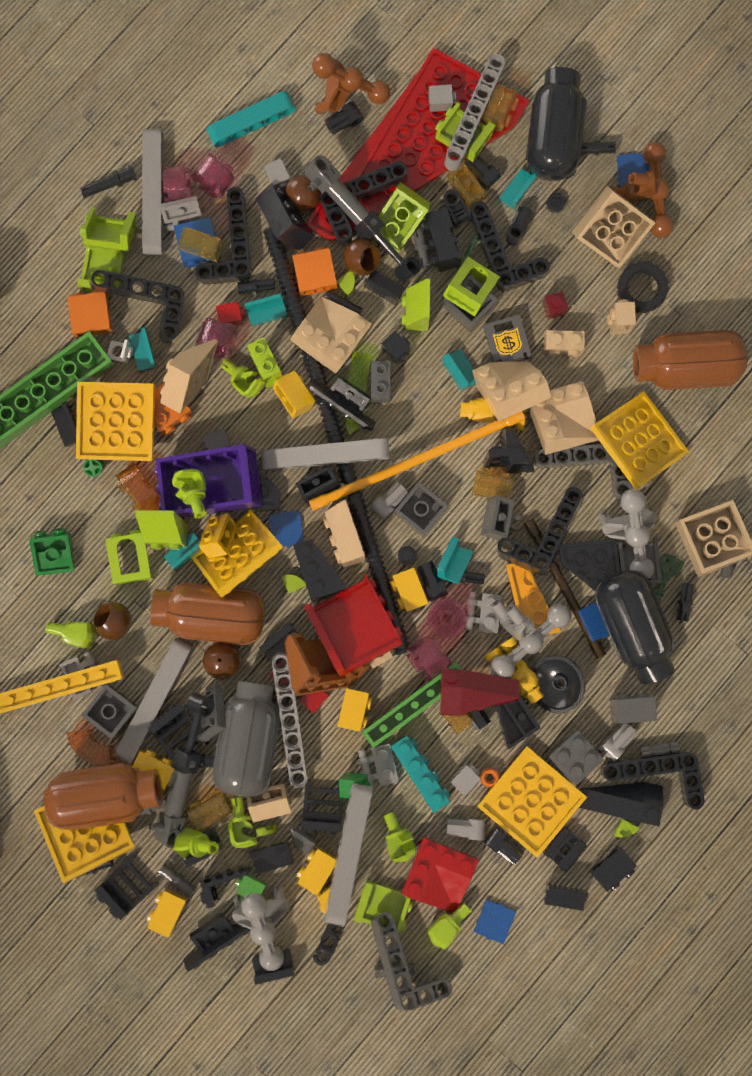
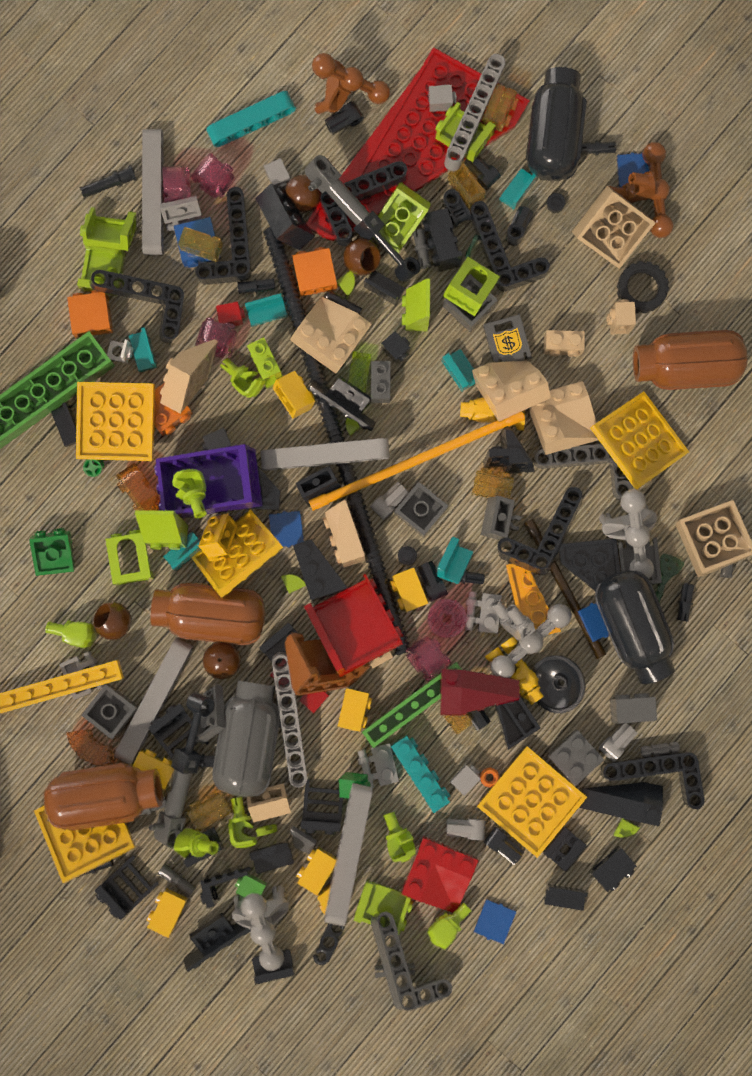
(555, 305): dark red brick -> none

